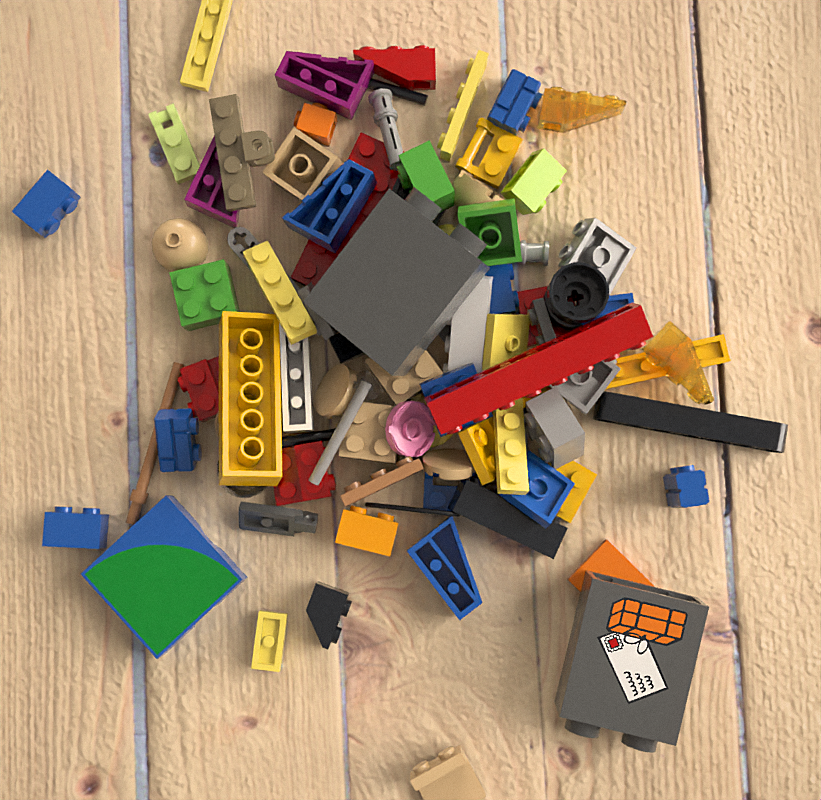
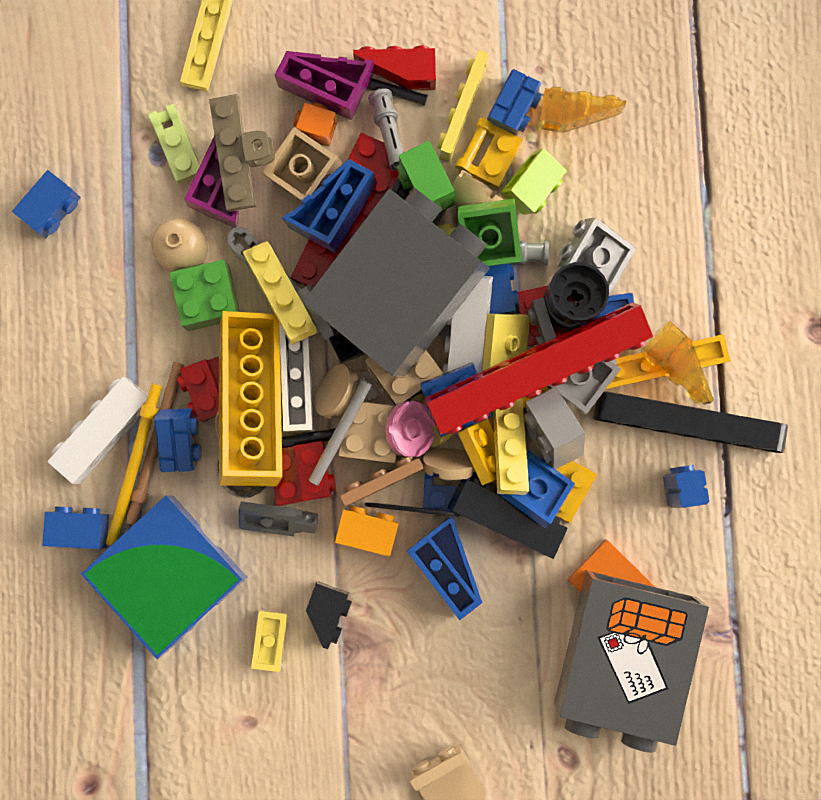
(99, 432): none -> white brick
(148, 413): none -> yellow bar

